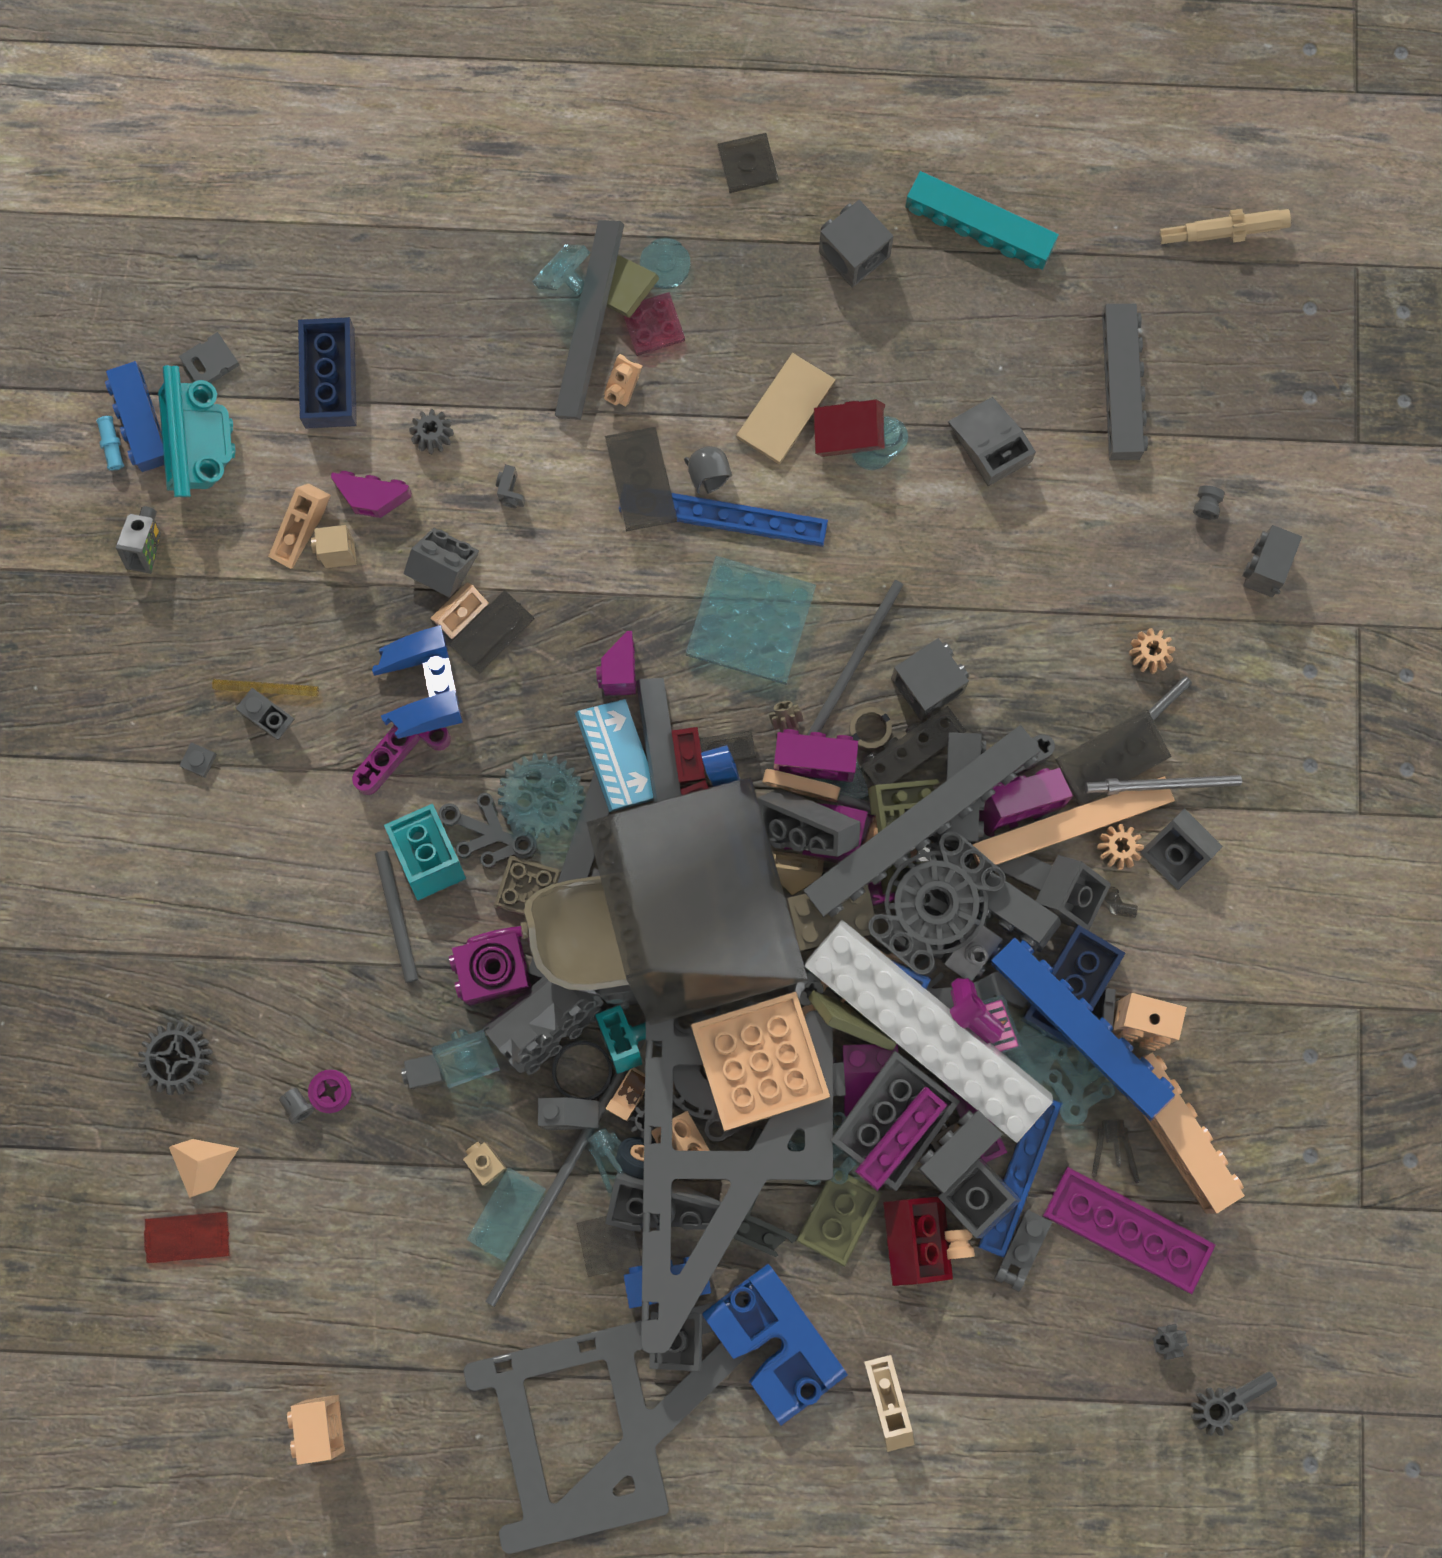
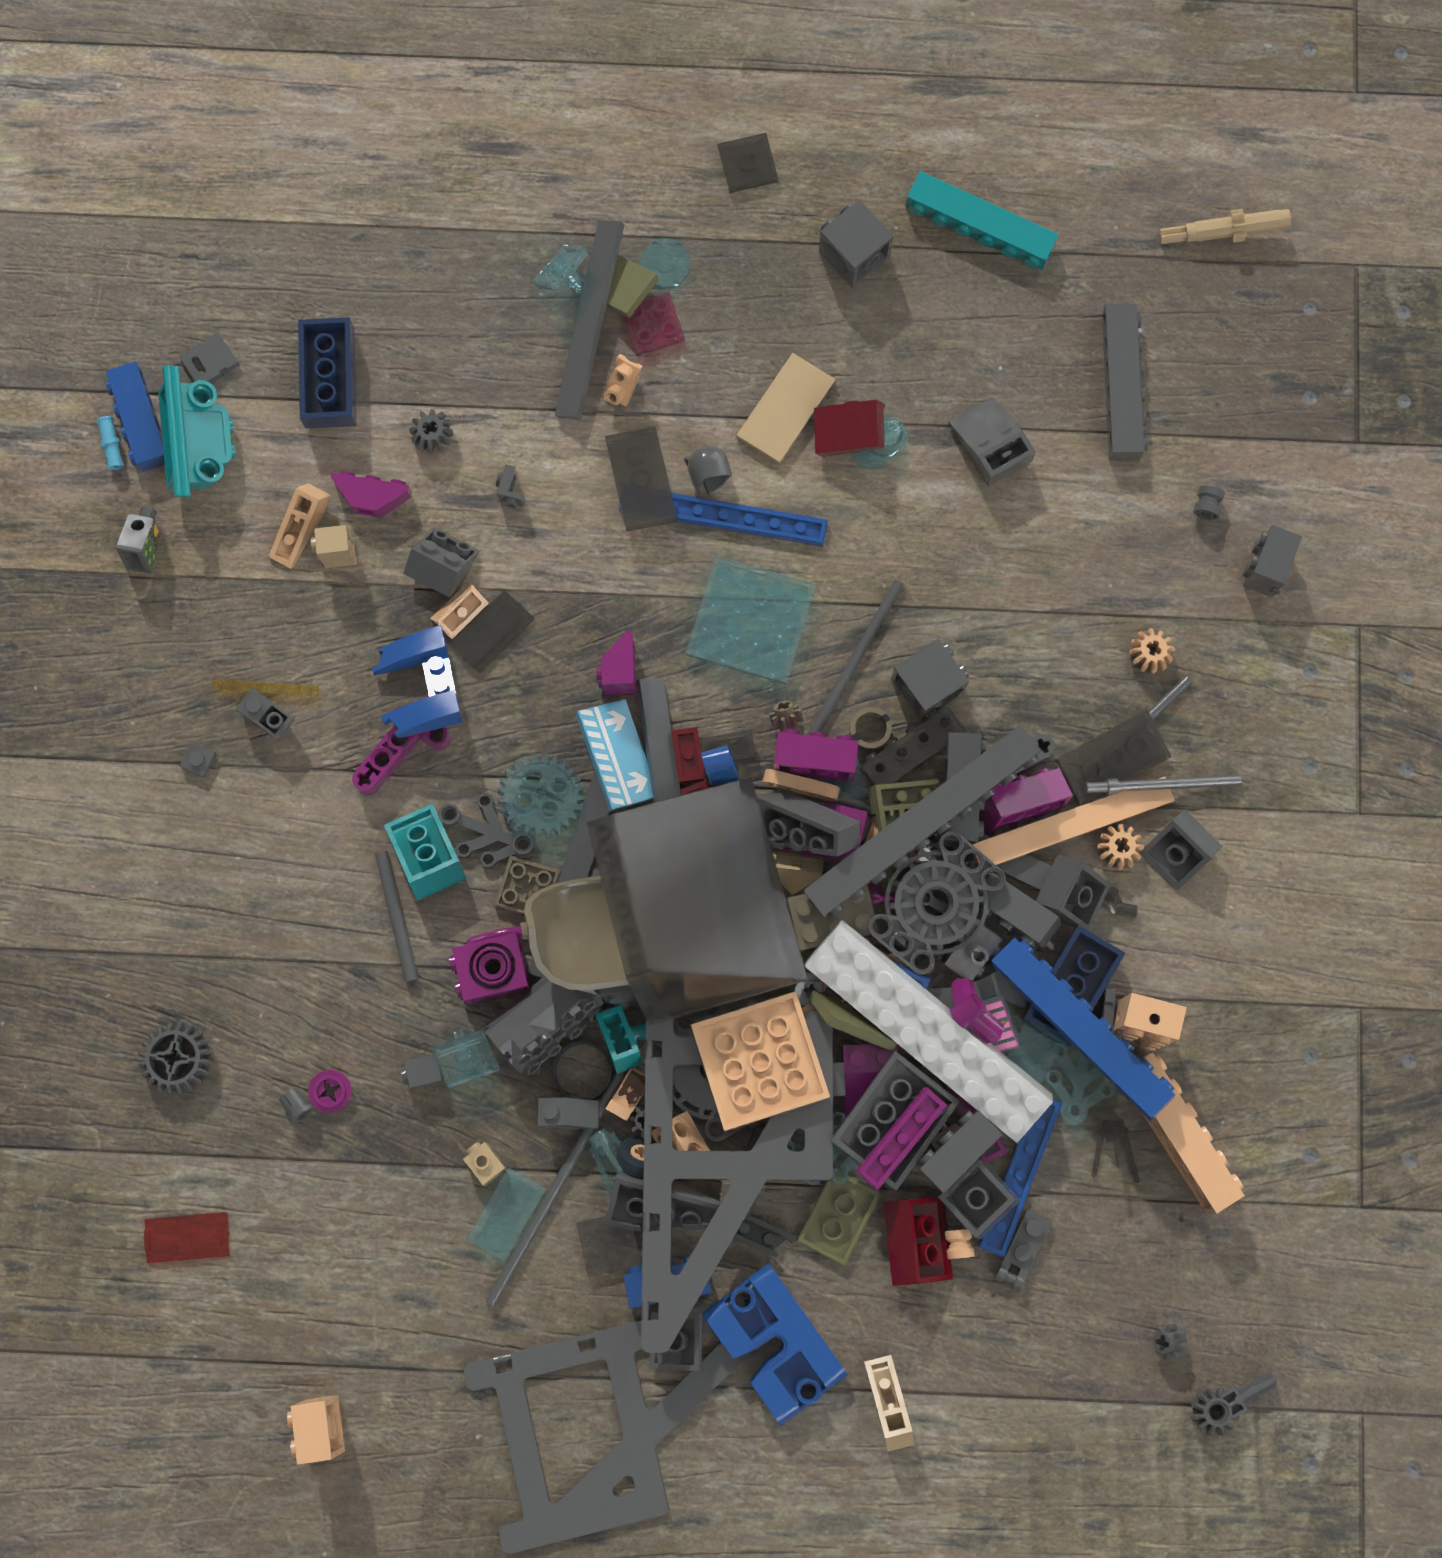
(201, 1164): light nougat slope -> none
(1129, 1230): magenta tile -> none

